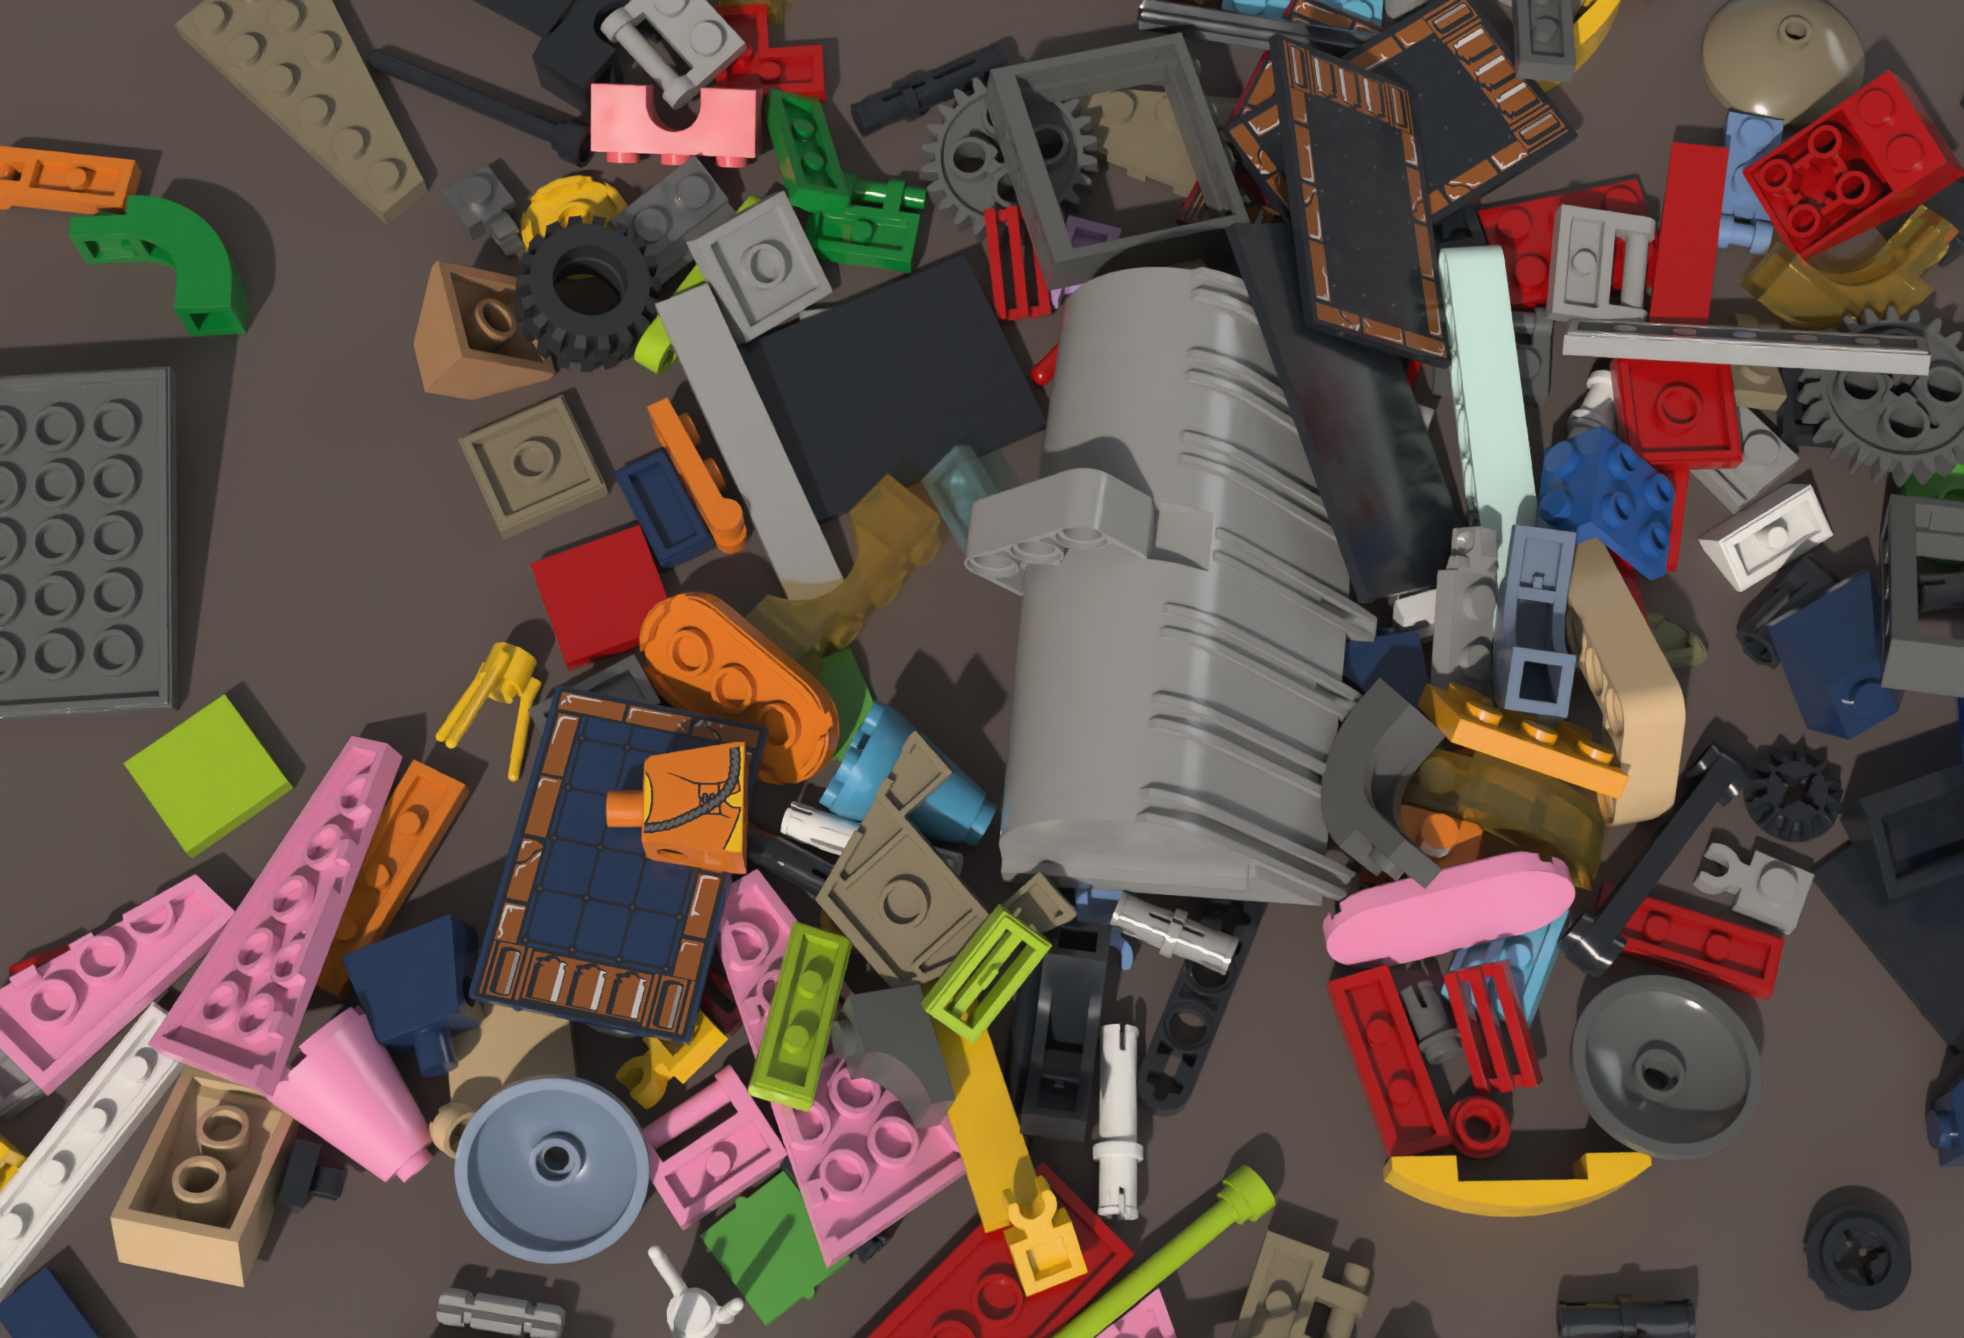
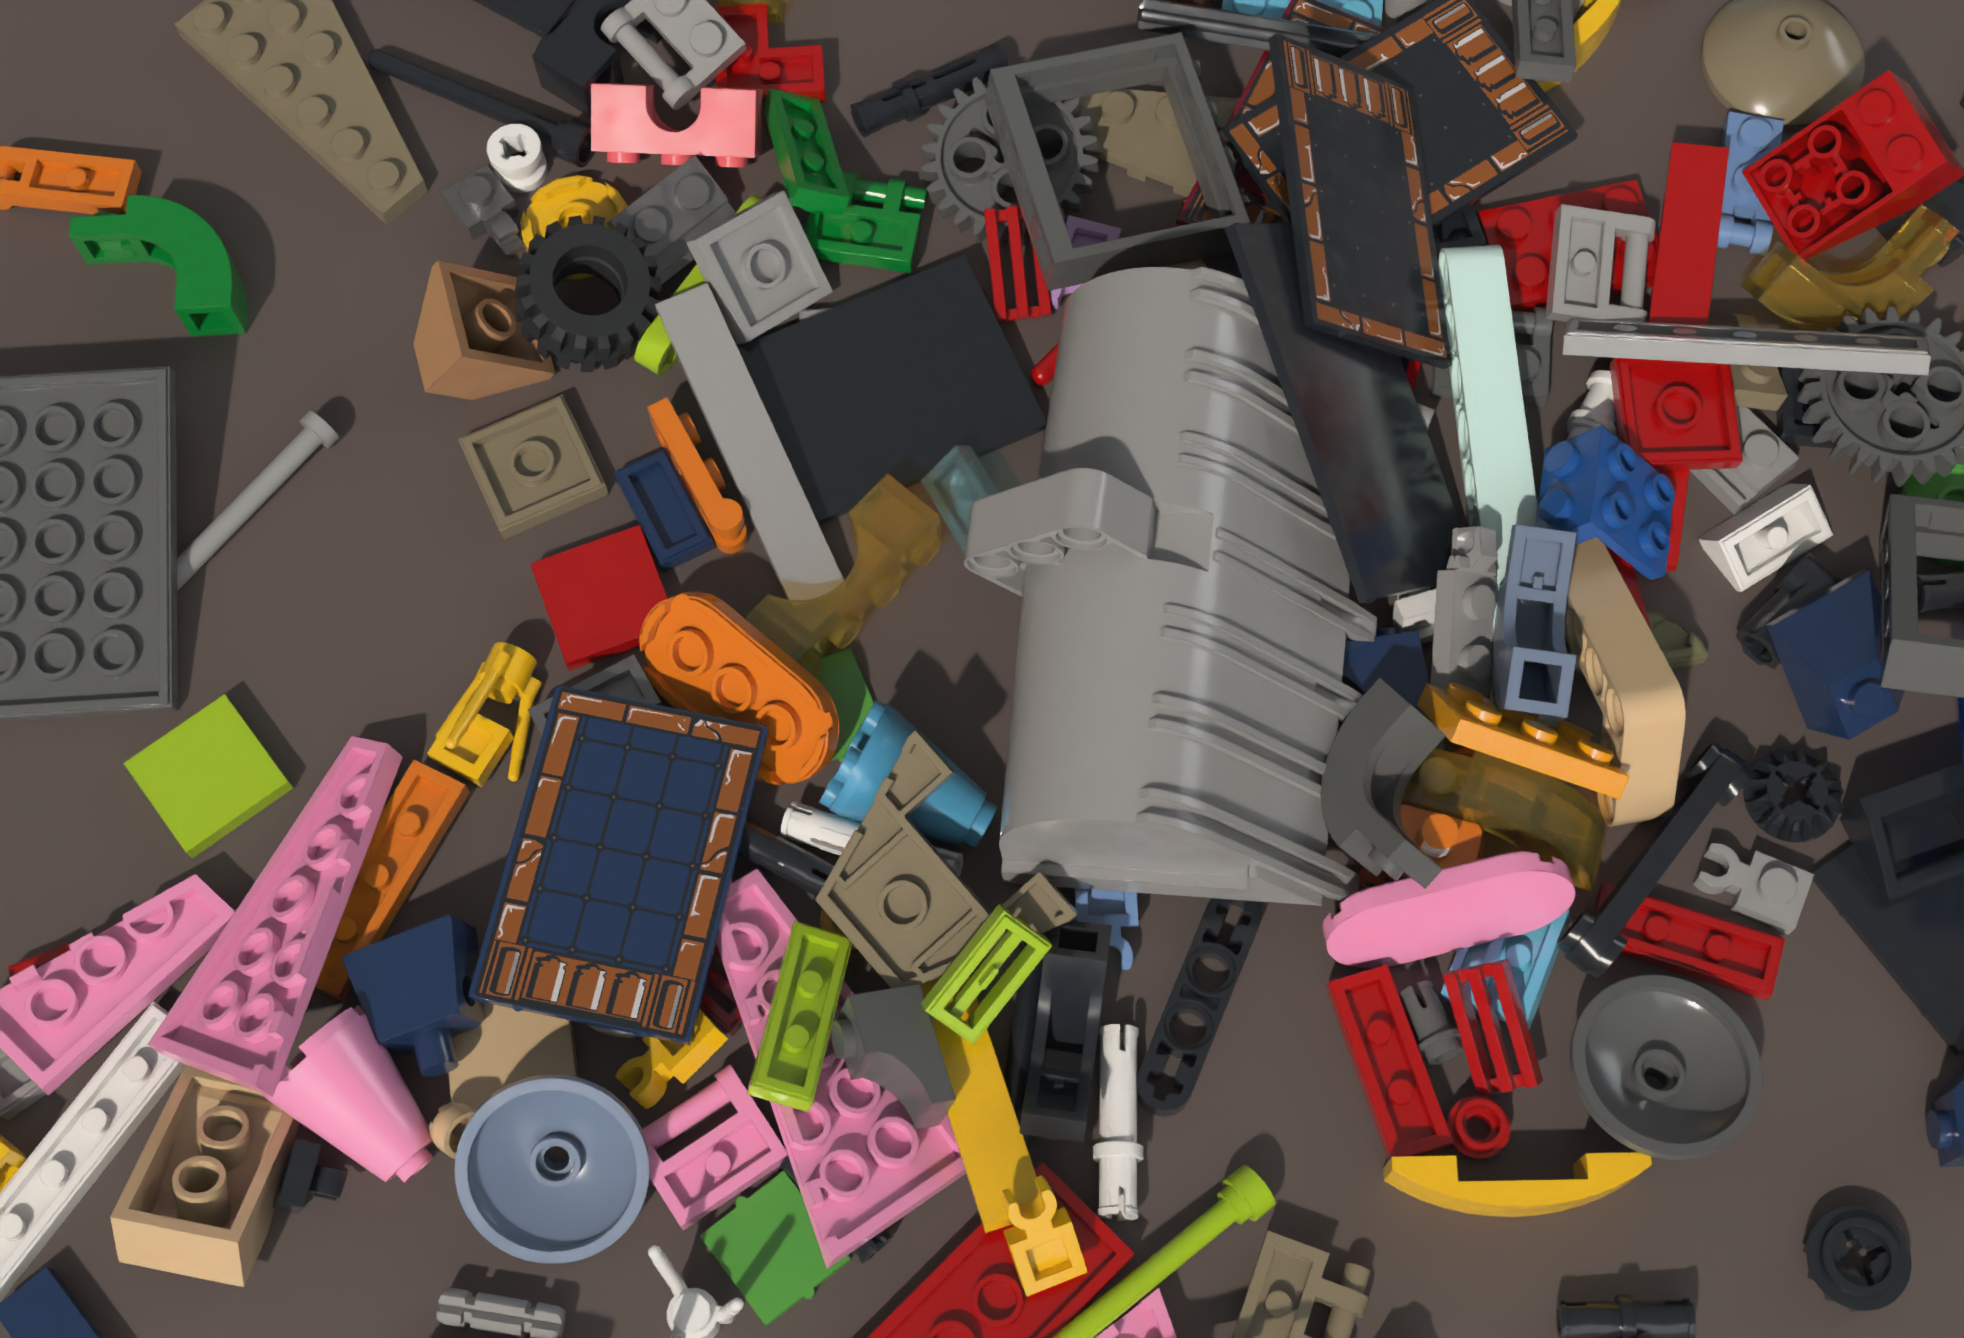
(314, 434): none -> light grey bar
(476, 751): none -> yellow plate
(517, 172): none -> white wheel
(690, 807): orange torso -> none
(1173, 933): light grey pin -> none

